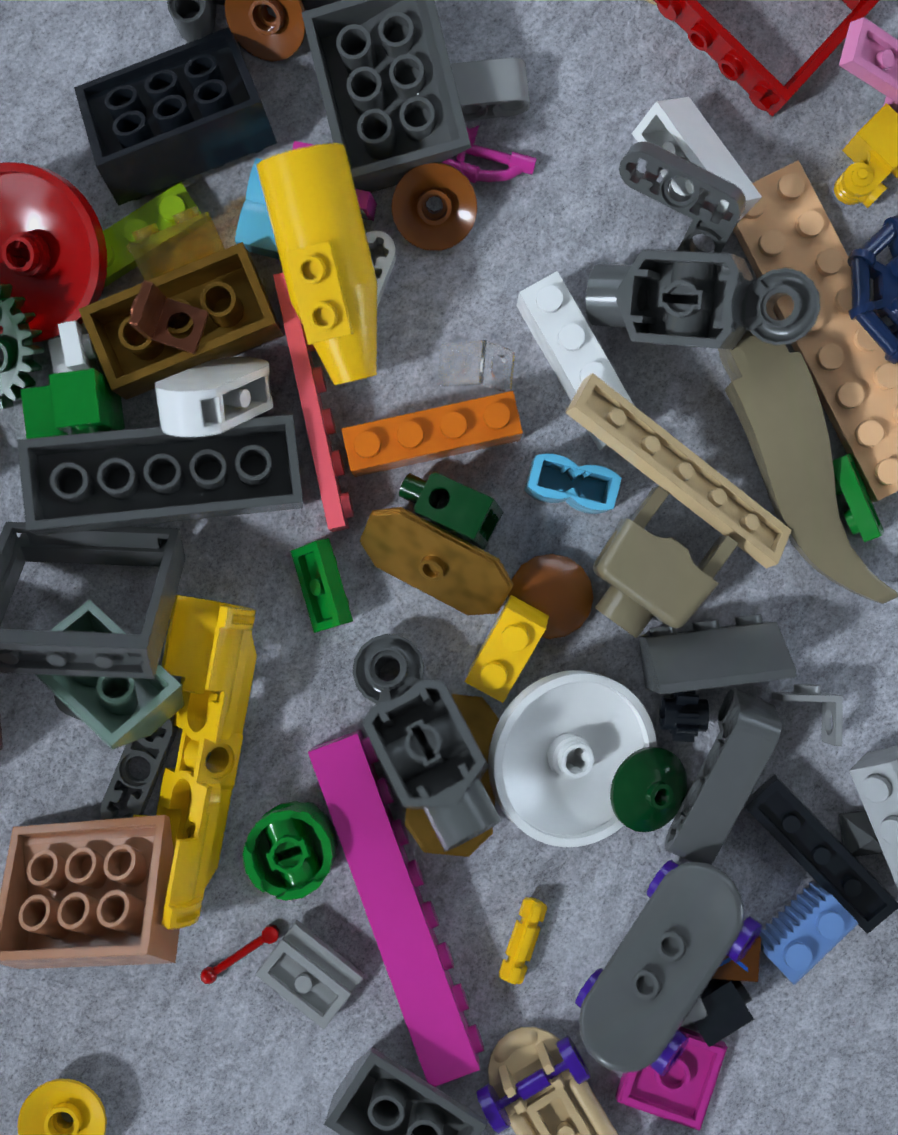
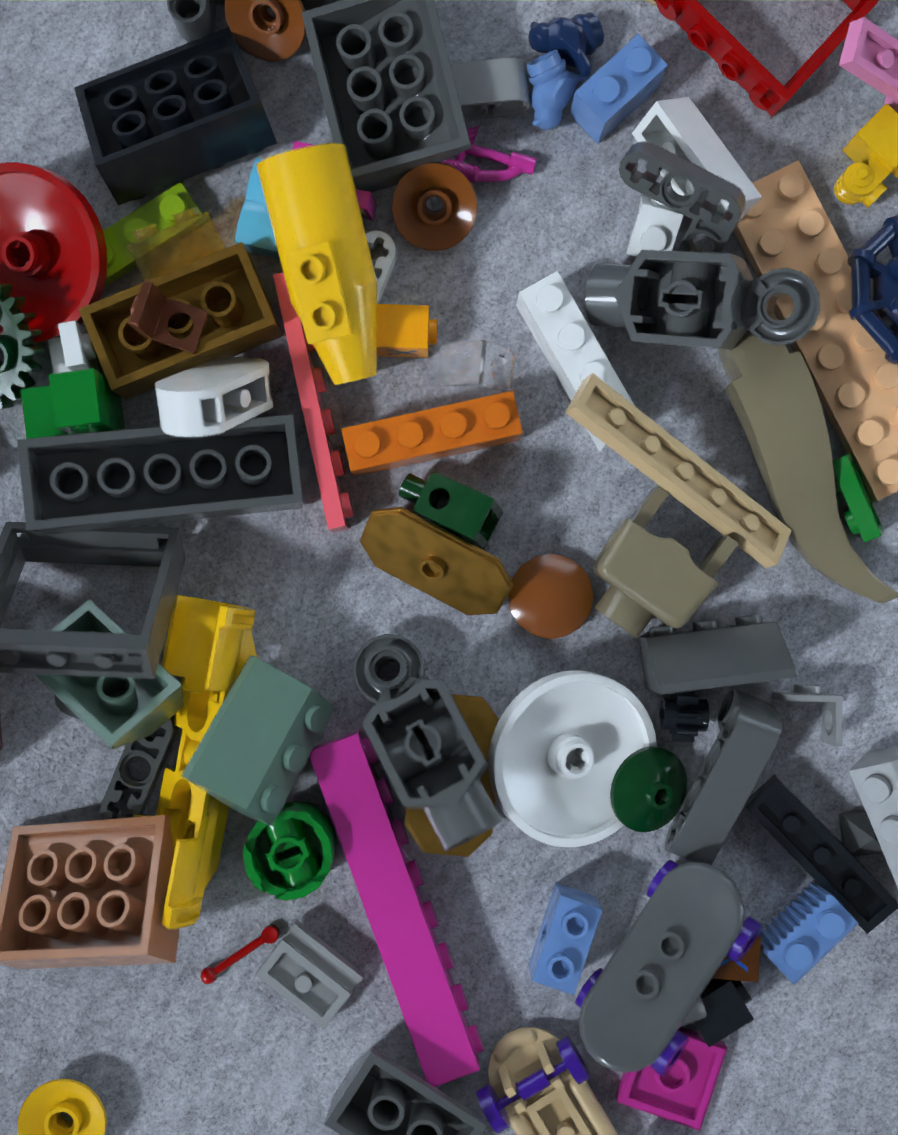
(259, 741): none -> sand green slope
(321, 585): green plate -> none
(405, 330): none -> light orange brick
(507, 648): yellow brick -> none
(522, 940): yellow axle -> none
(551, 88): none -> medium blue animal
(564, 938): none -> medium blue brick
(571, 37): none -> dark blue animal
(584, 488): medium azure brick -> none
(618, 88): none -> medium blue brick
(654, 227): none -> white bracket

